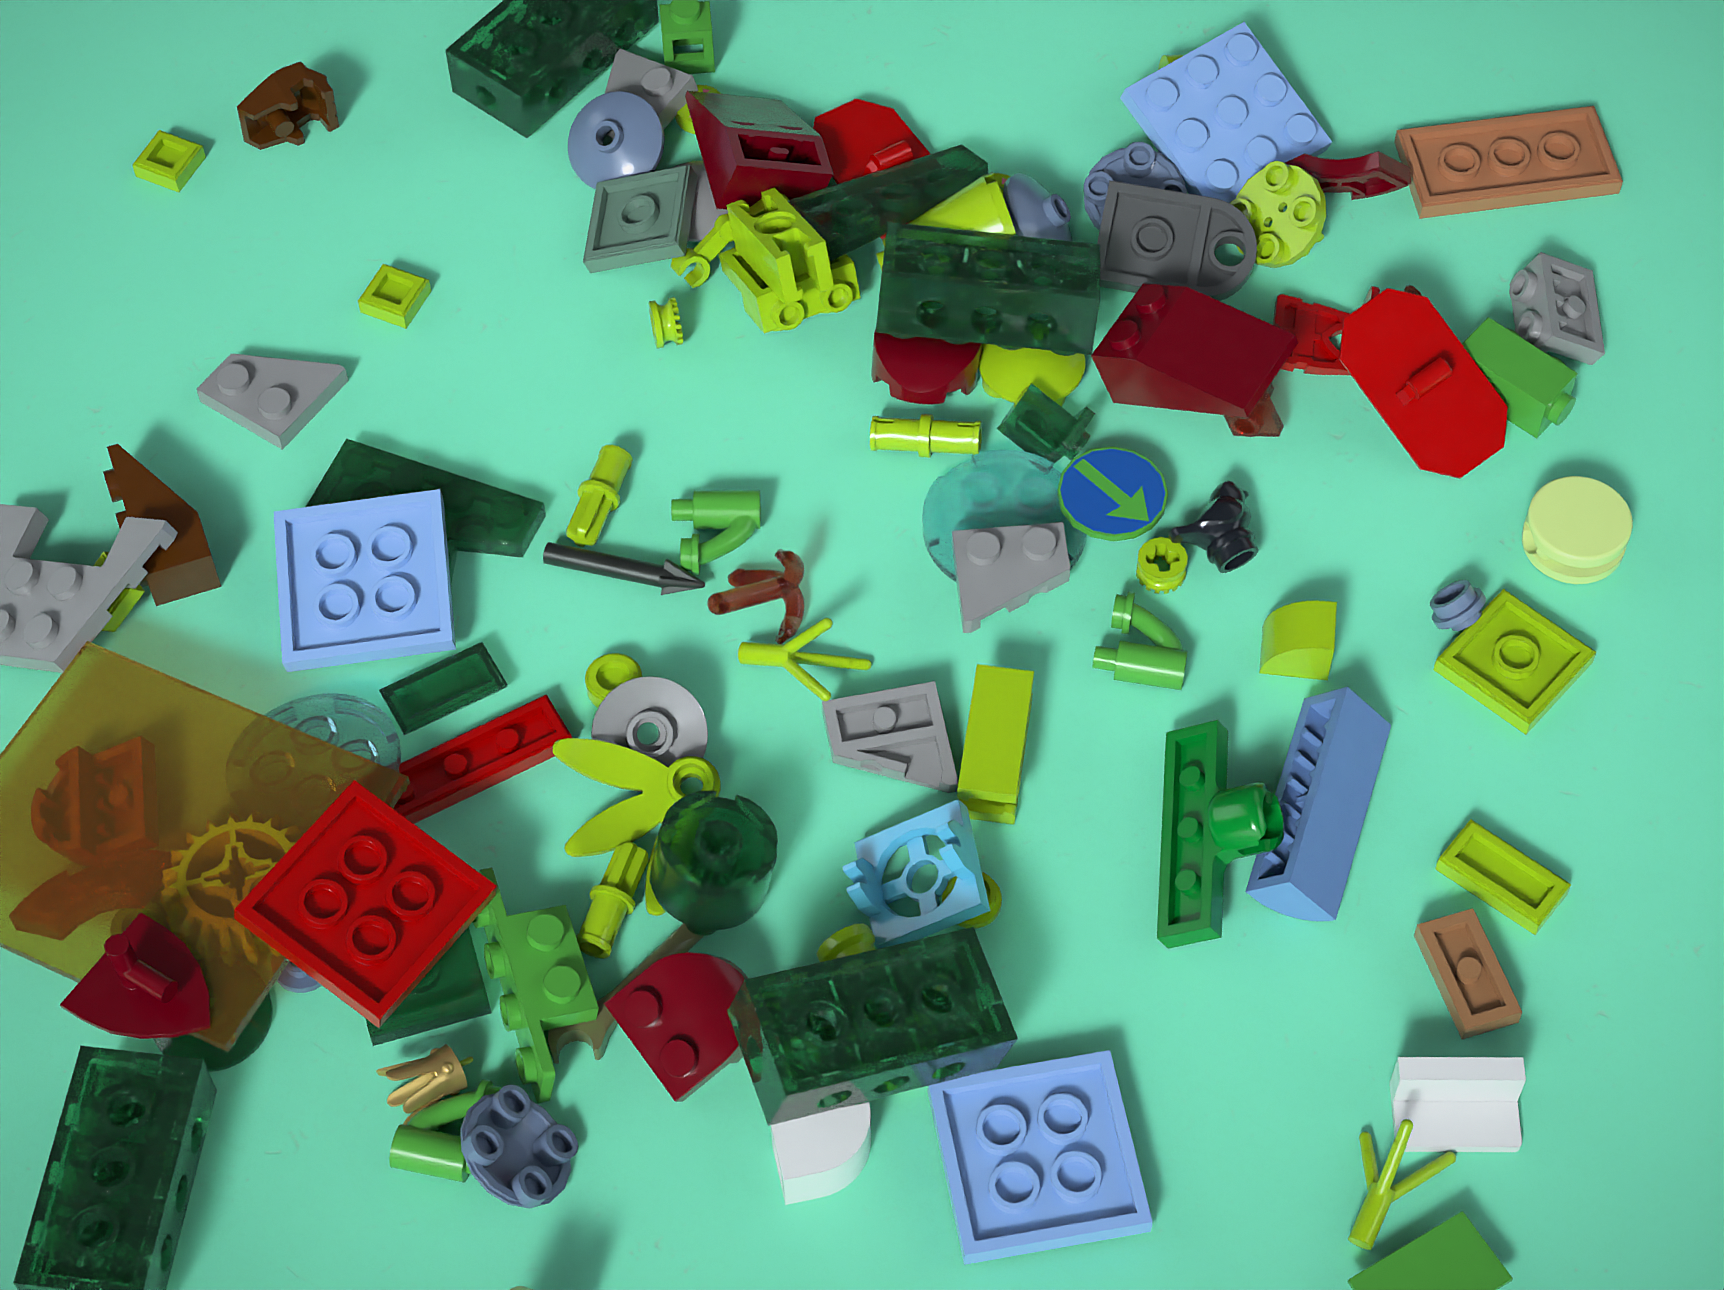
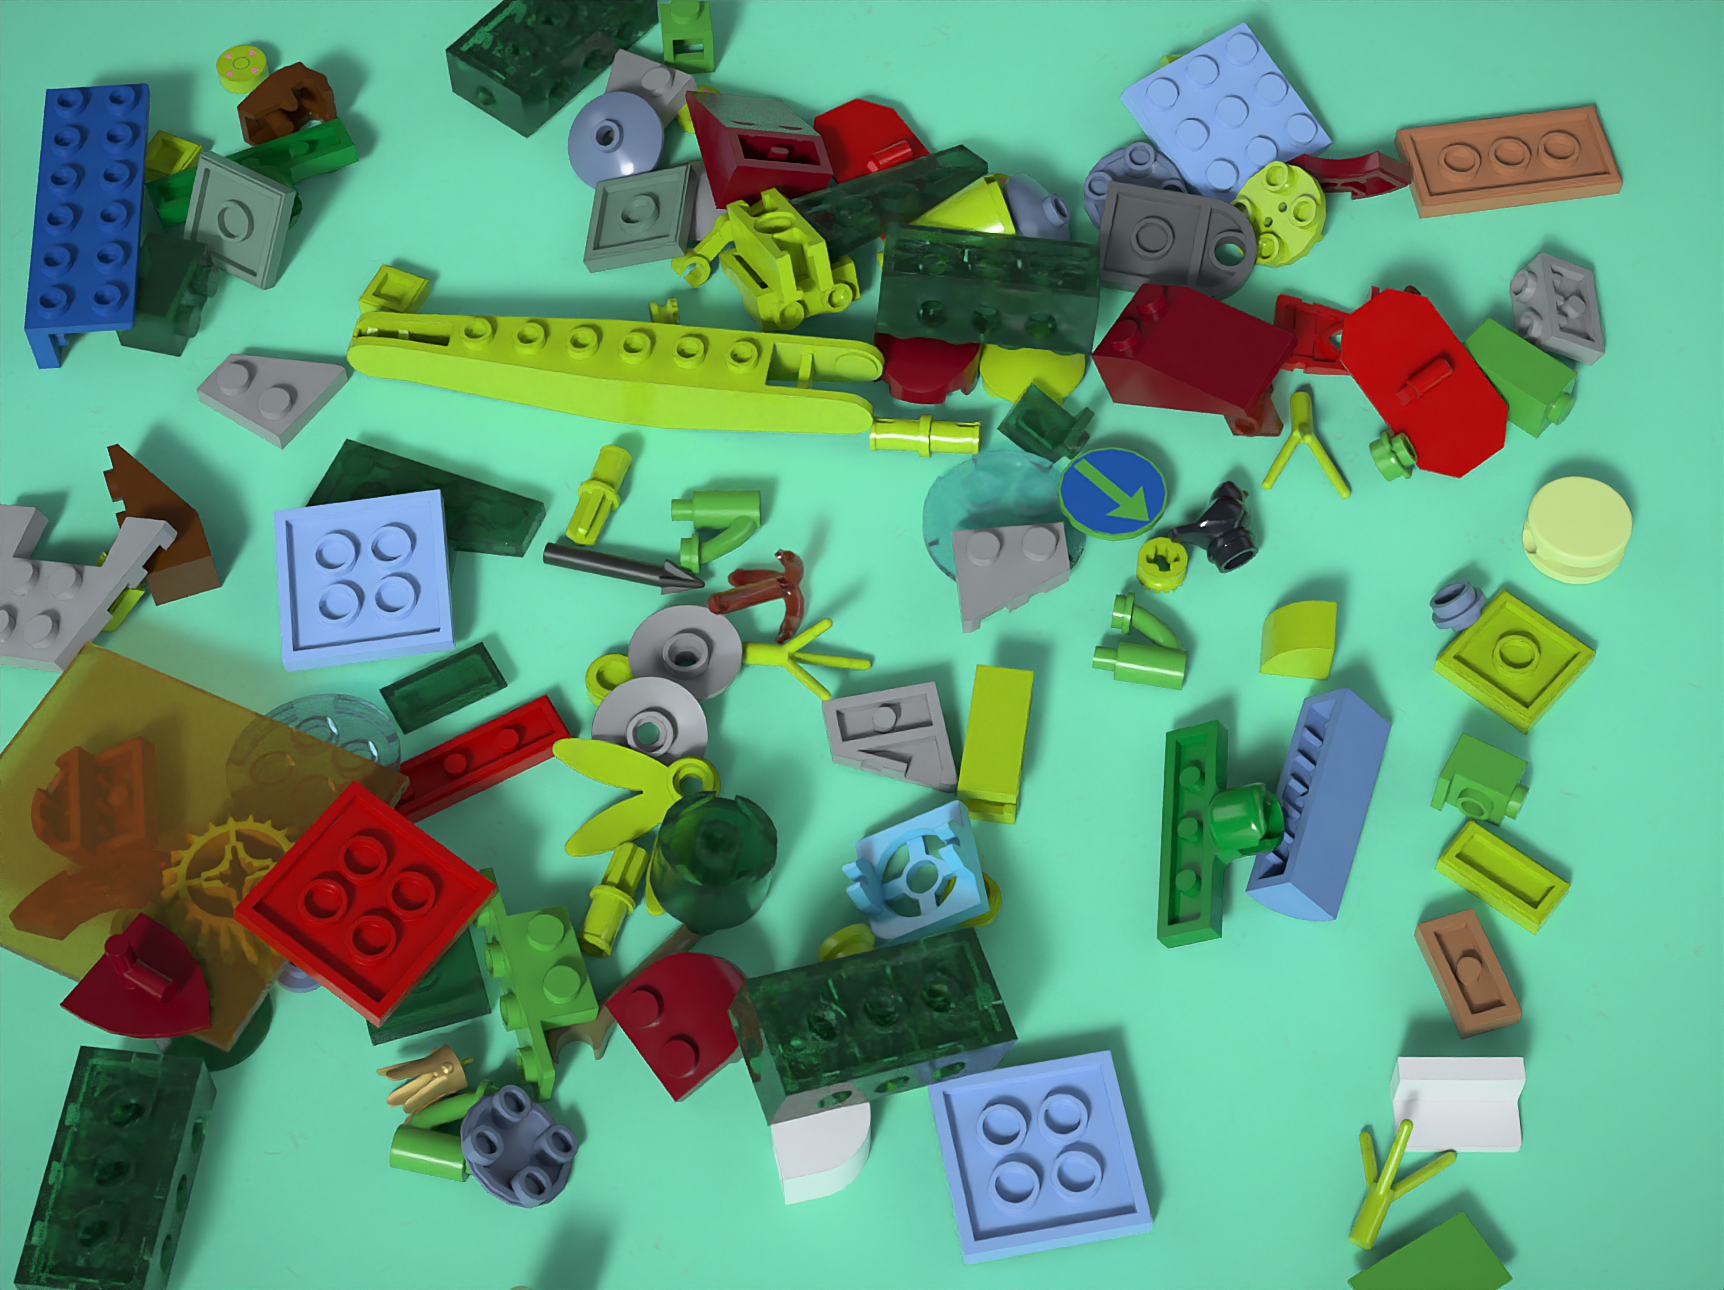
(87, 215): none -> blue bracket
(171, 293): none -> clear green brick
(239, 218): none -> sand green tile
(242, 68): none -> lime tile
(284, 160): none -> green plate
(627, 369): none -> lime piece
(687, 635): none -> light grey dish
(1303, 433): none -> lime plant
(1393, 455): none -> bright green plate
(1482, 781): none -> bright green brick

